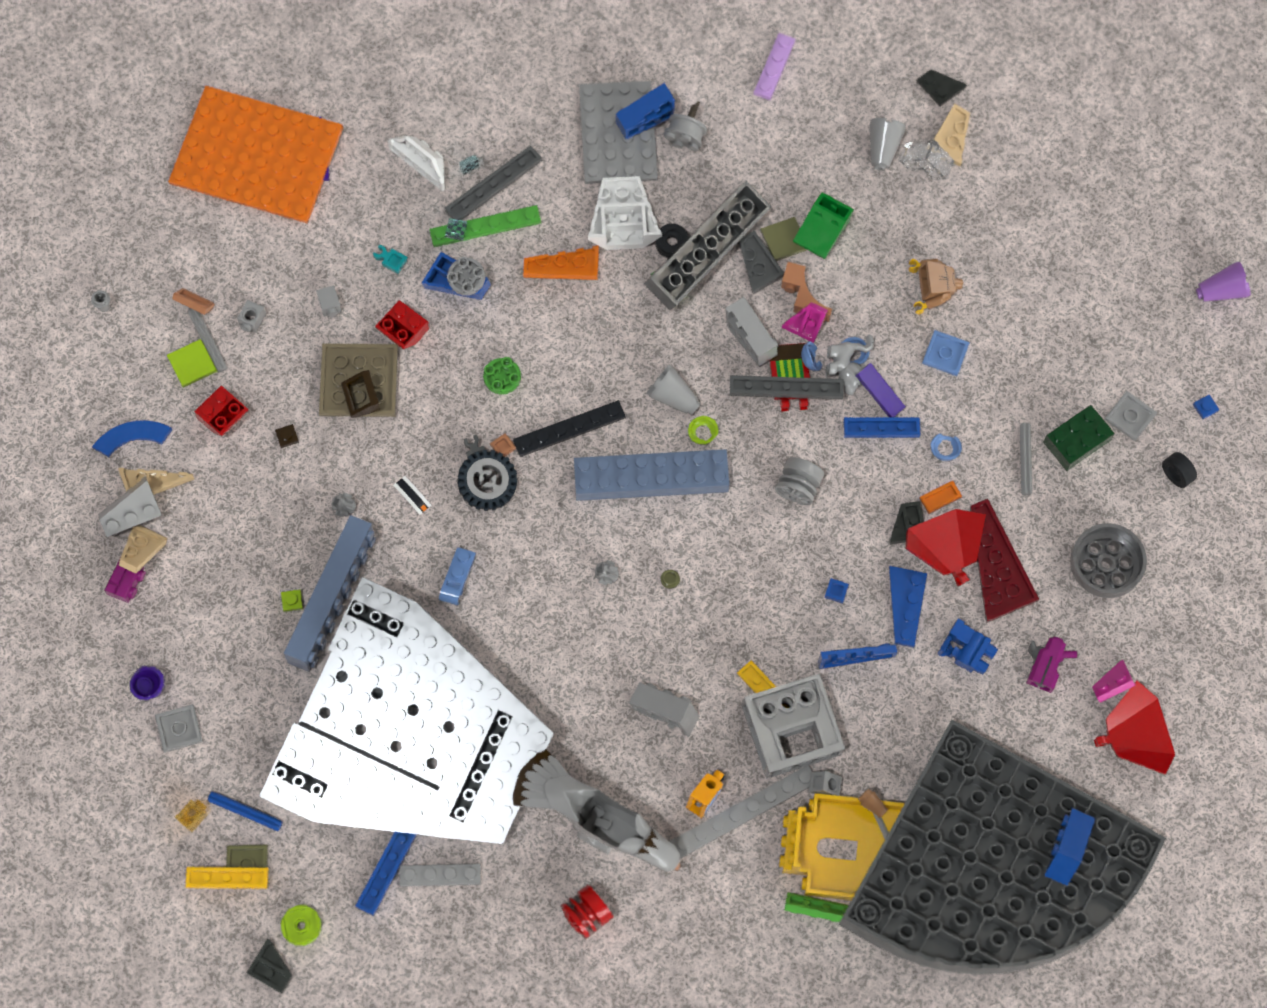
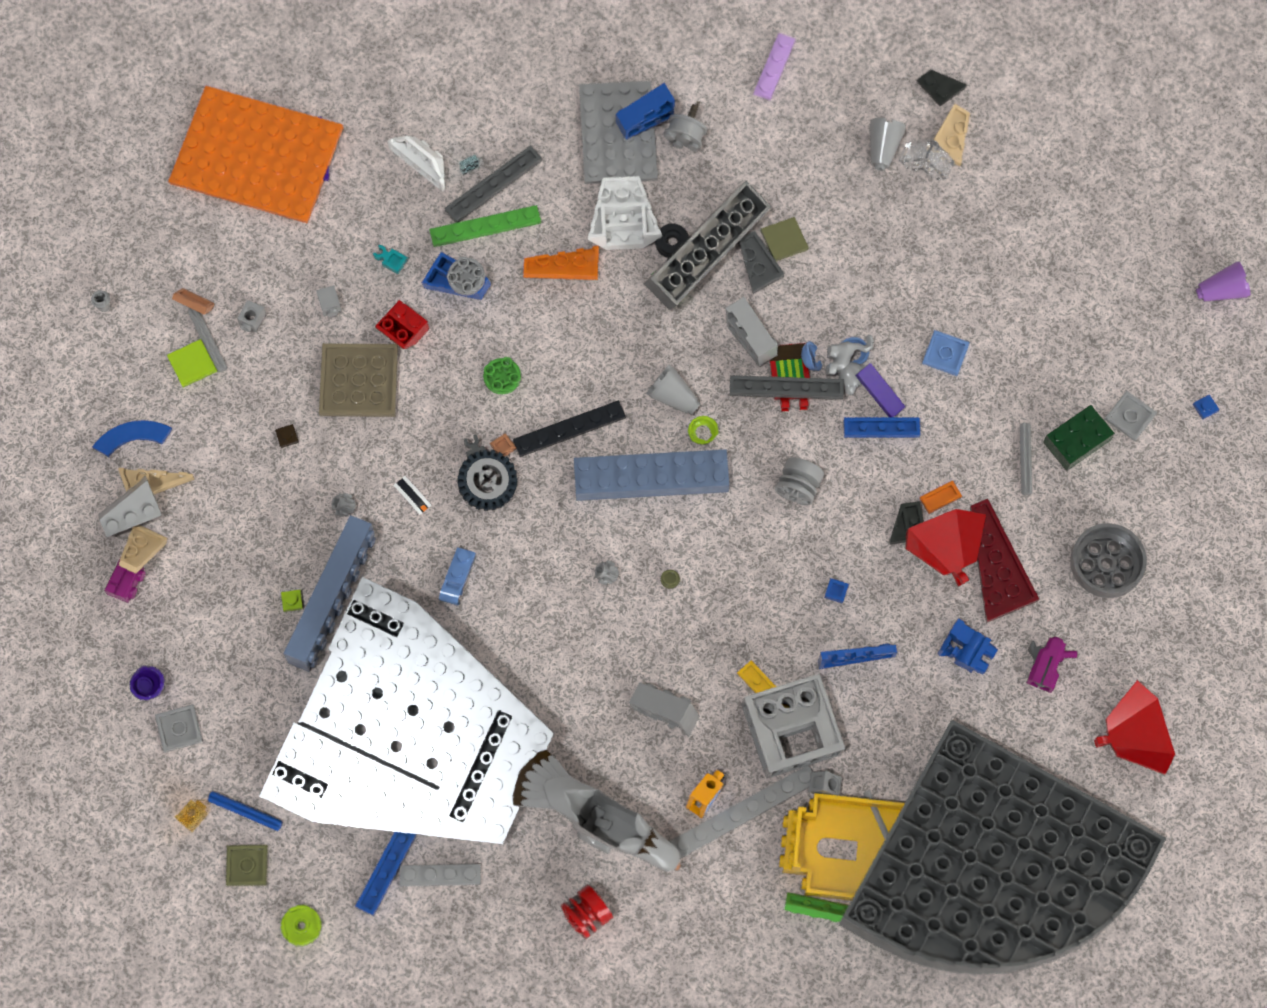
(220, 411): red slope -> none
(226, 878): yellow tile -> none
(270, 968): pearl dark grey wing -> none
(371, 407): dark brown tile -> none
(456, 229): clear light blue tile -> none
(793, 282): nougat arch -> none
(807, 322): dark pink wing -> none
(823, 225): green slope -> none
(872, 802): medium nougat cone -> none
(906, 597): blue wing -> none
(936, 282): medium nougat torso -> none
(955, 442): medium blue piece -> none
(1070, 846): blue wedge -> none
(1113, 682): dark pink wing -> none
(1179, 469): black tyre -> none

